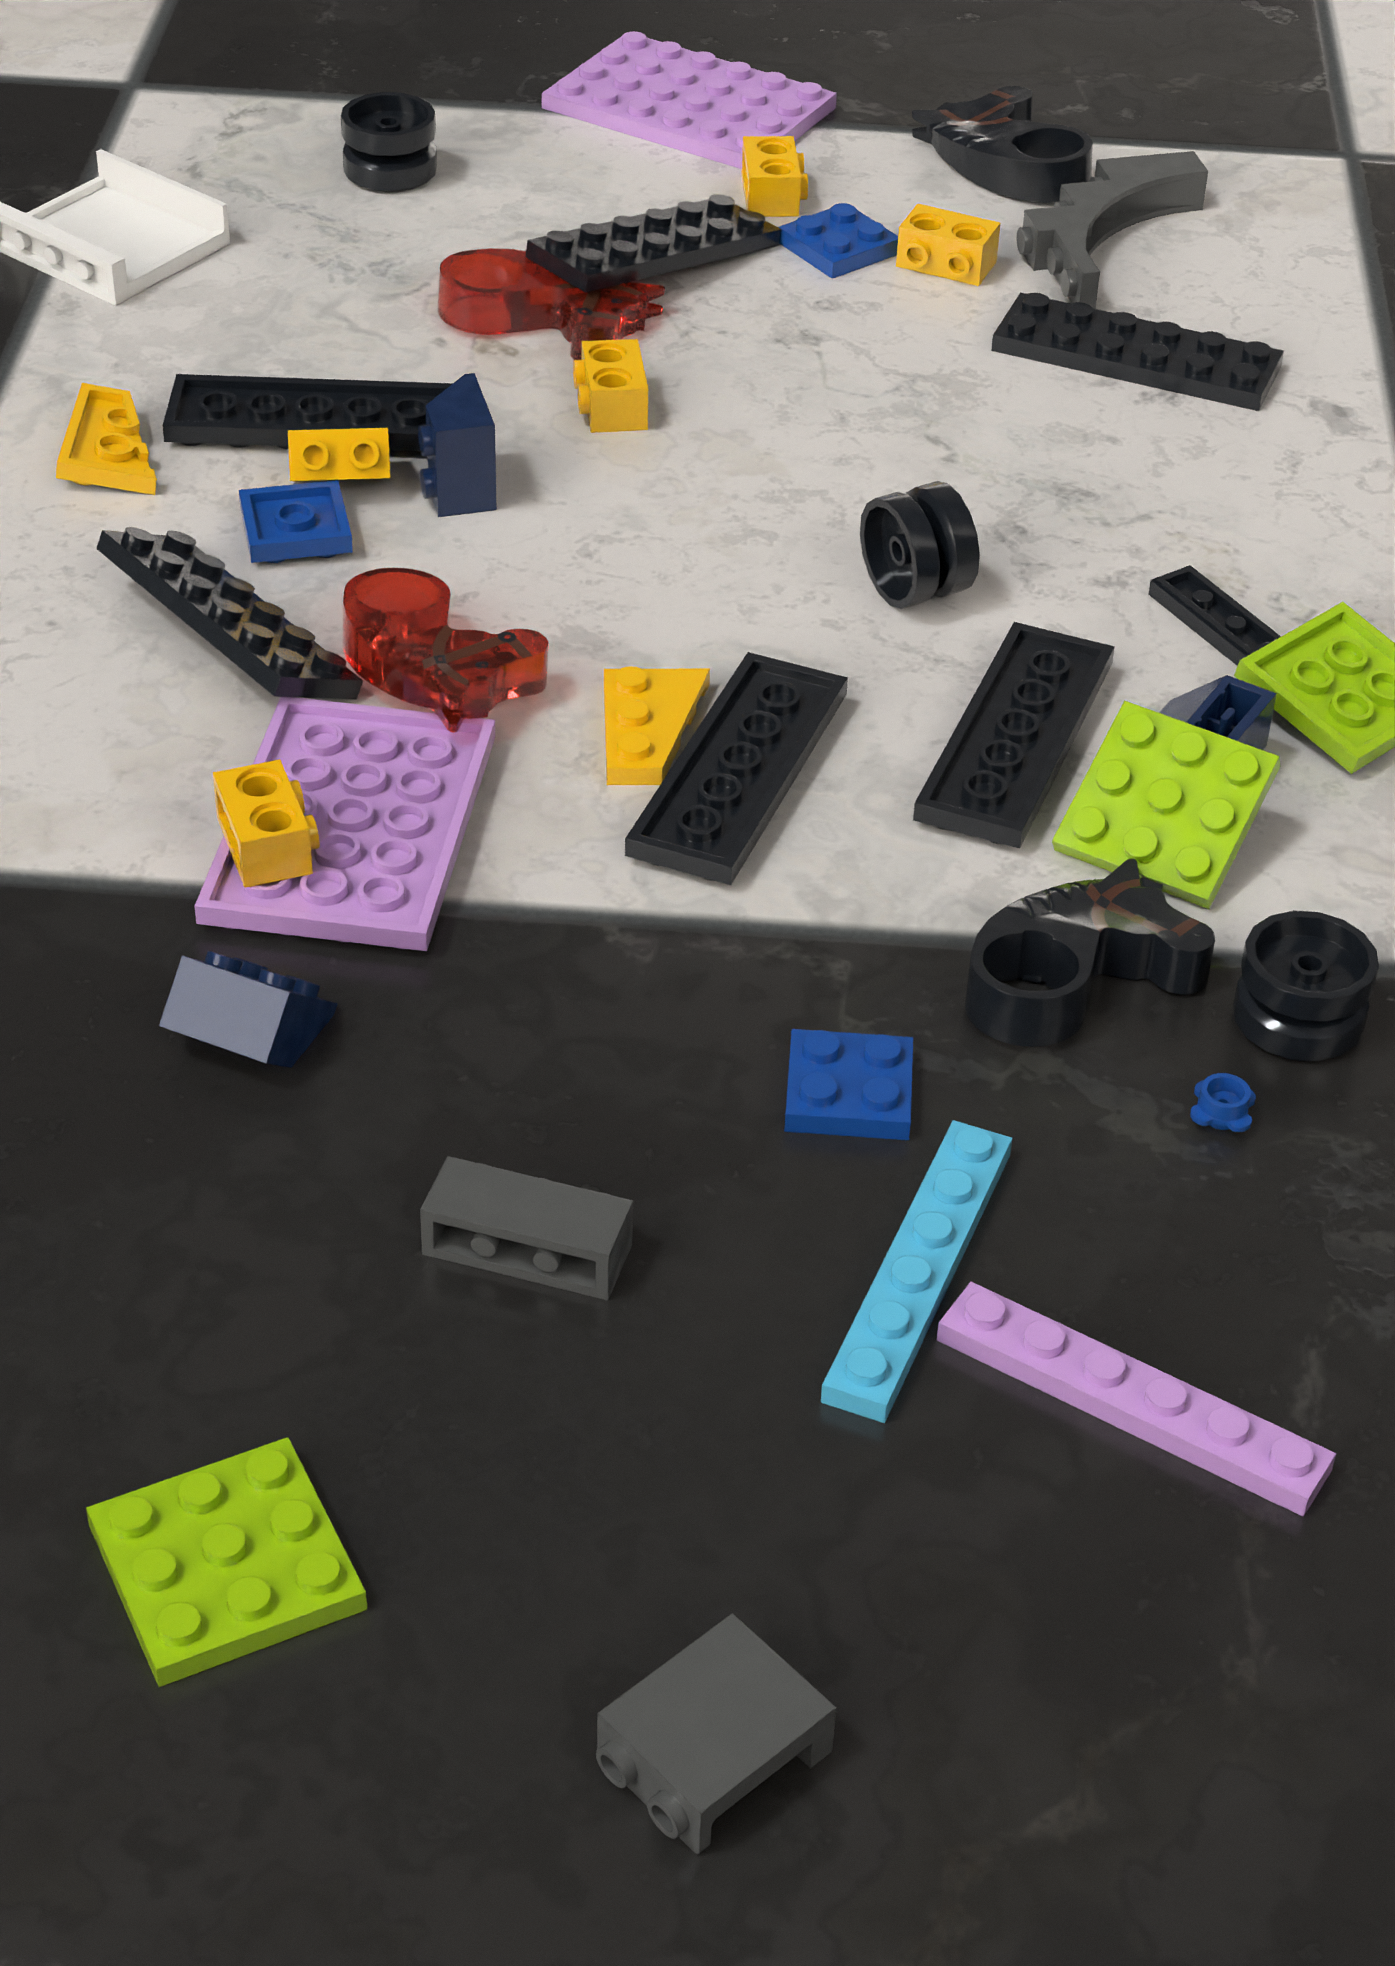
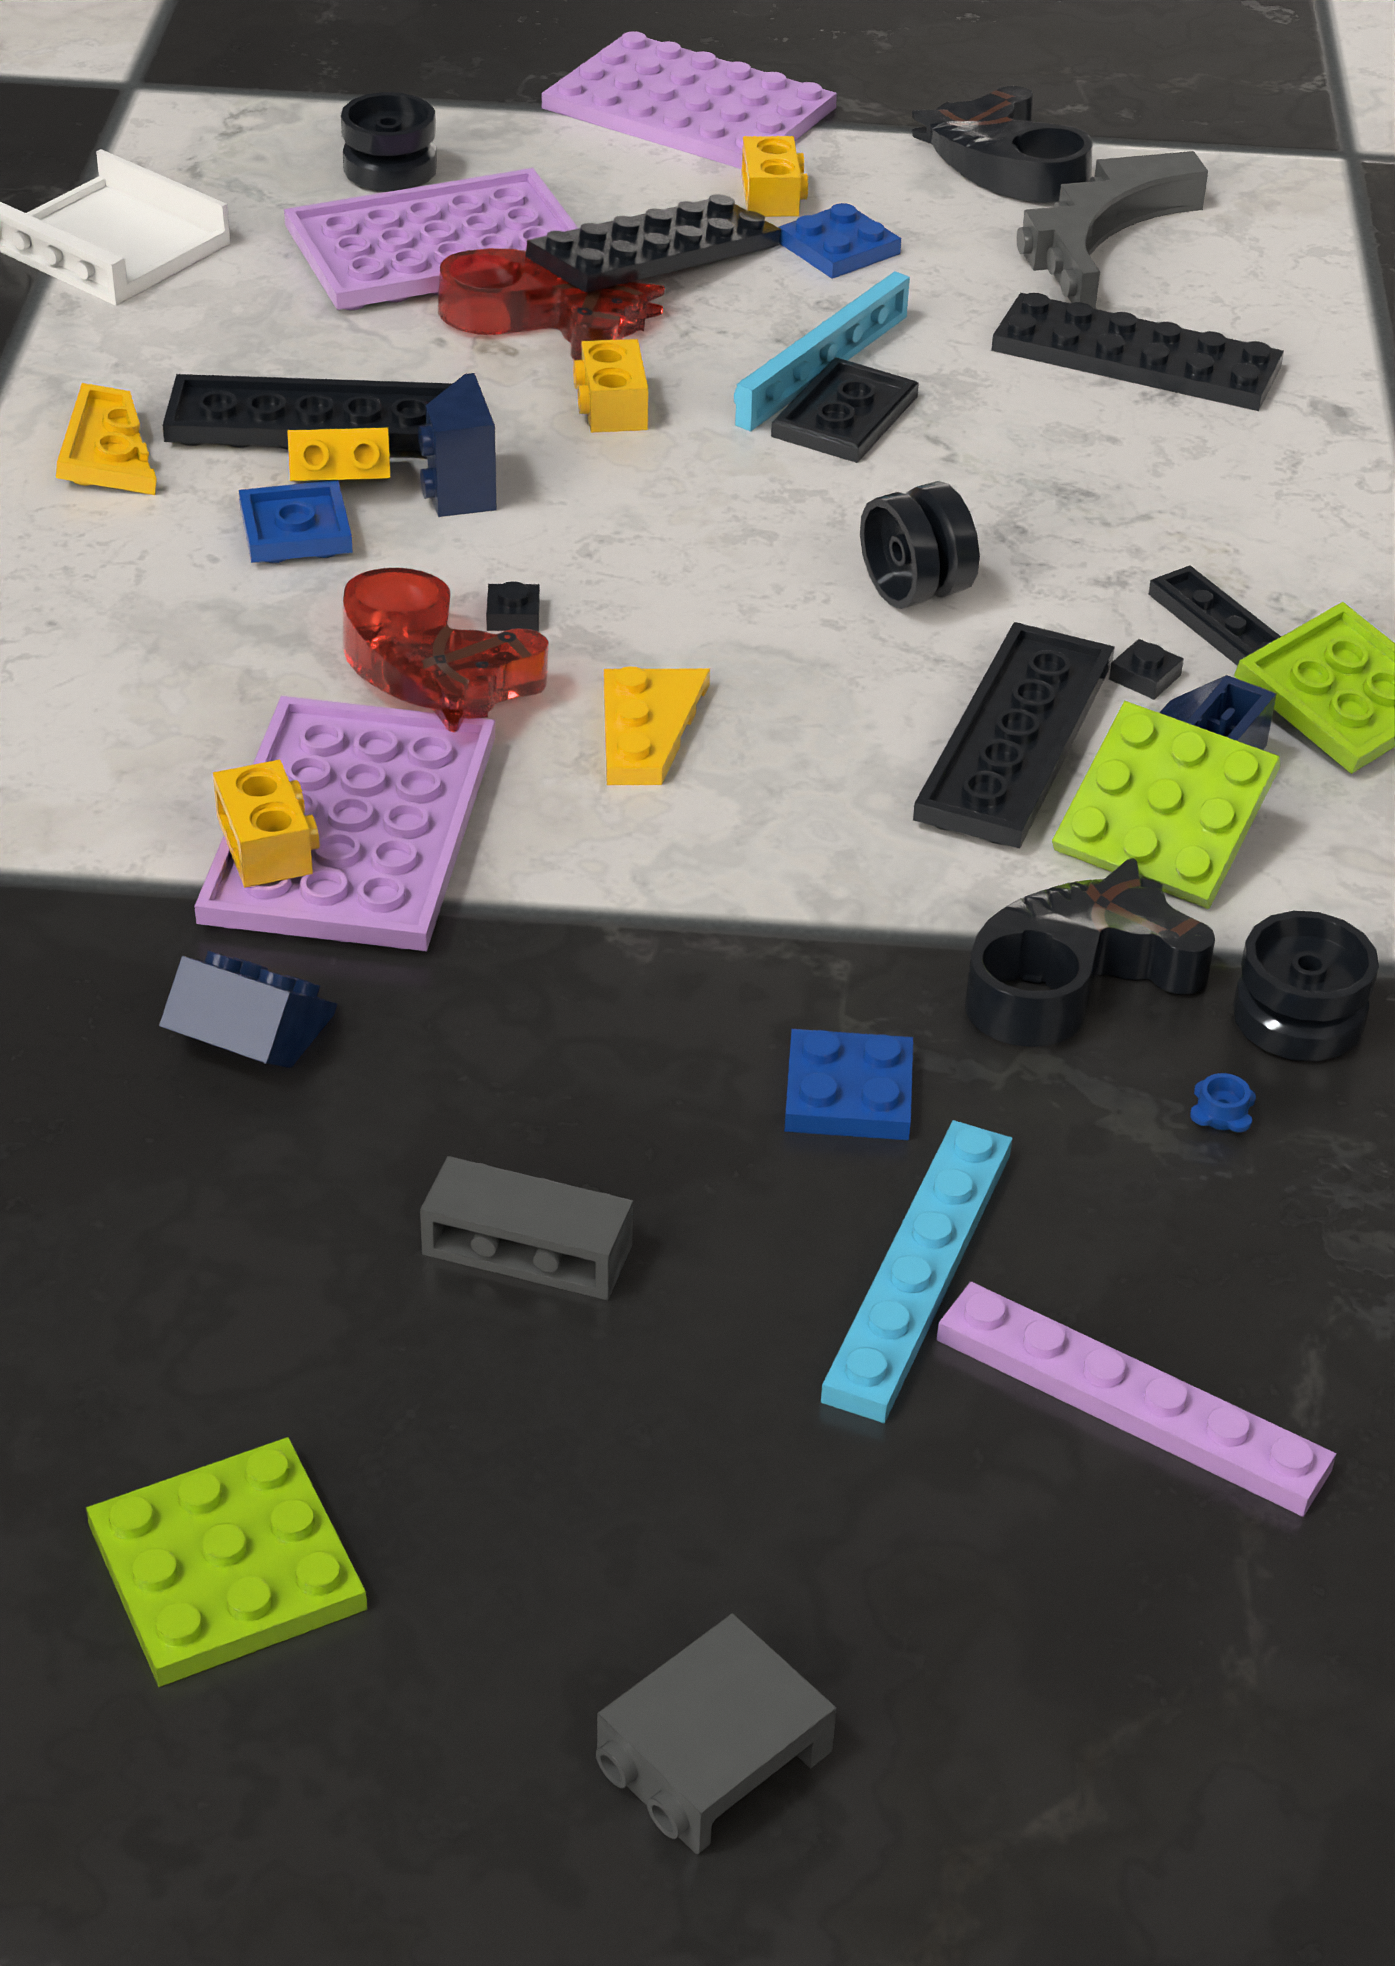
(230, 615): black plate -> none
(395, 240): none -> lavender plate
(513, 606): none -> black plate
(736, 768): black plate -> none
(839, 336): none -> medium azure plate
(845, 409): none -> black tile
(948, 244): yellow brick -> none
(1146, 668): none -> black plate

